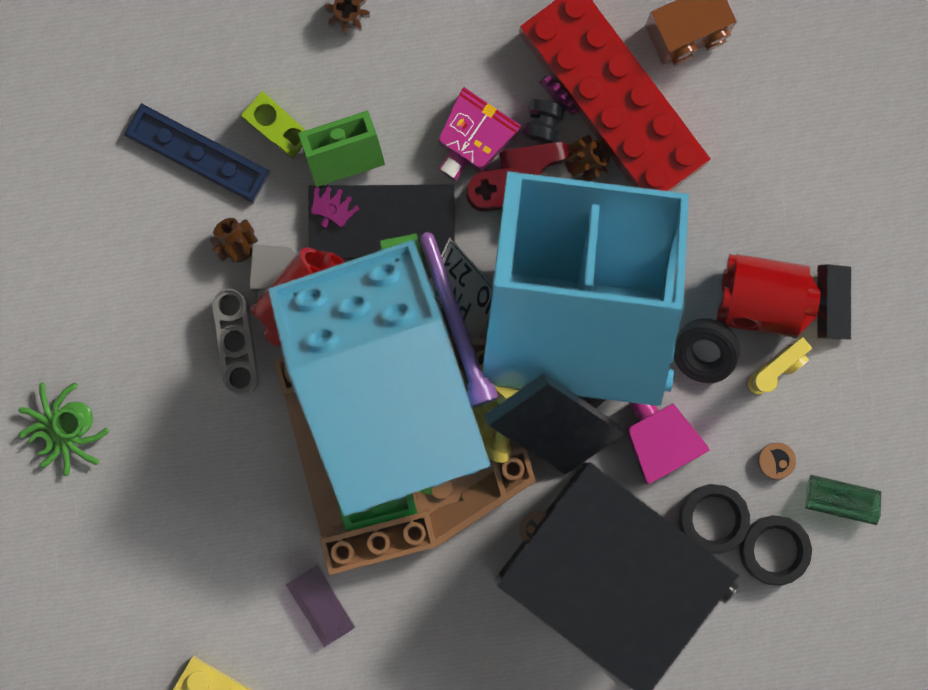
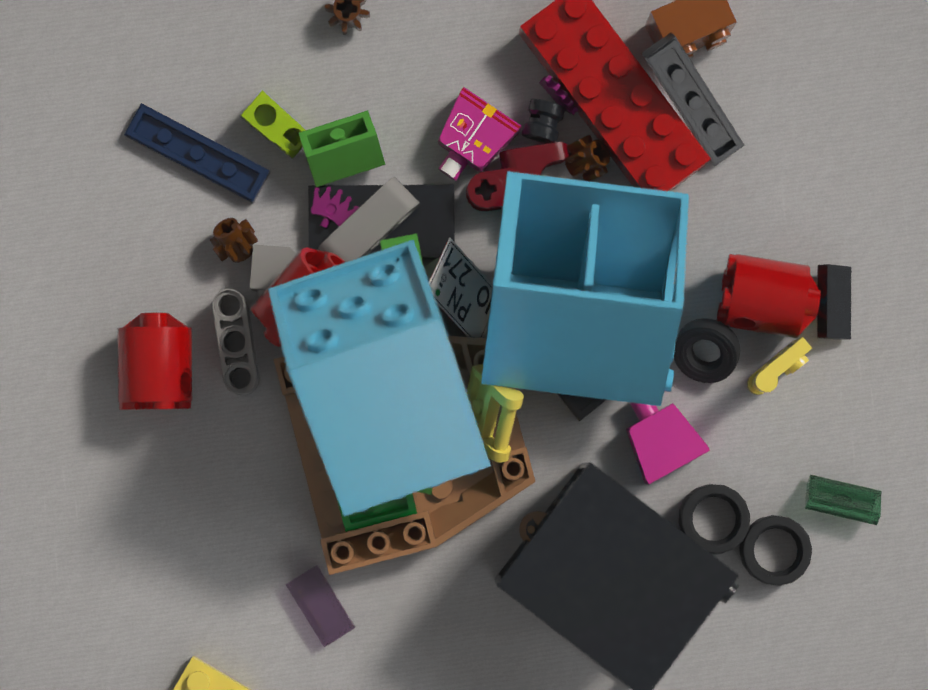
(62, 428): bright green animal -> none
(154, 363): none -> red cylinder
(371, 222): none -> light grey beam
(479, 388): medium lavender piece -> none
(553, 424): black tile -> none
(692, 98): none -> black tile
(776, 460): medium nougat tile -> none

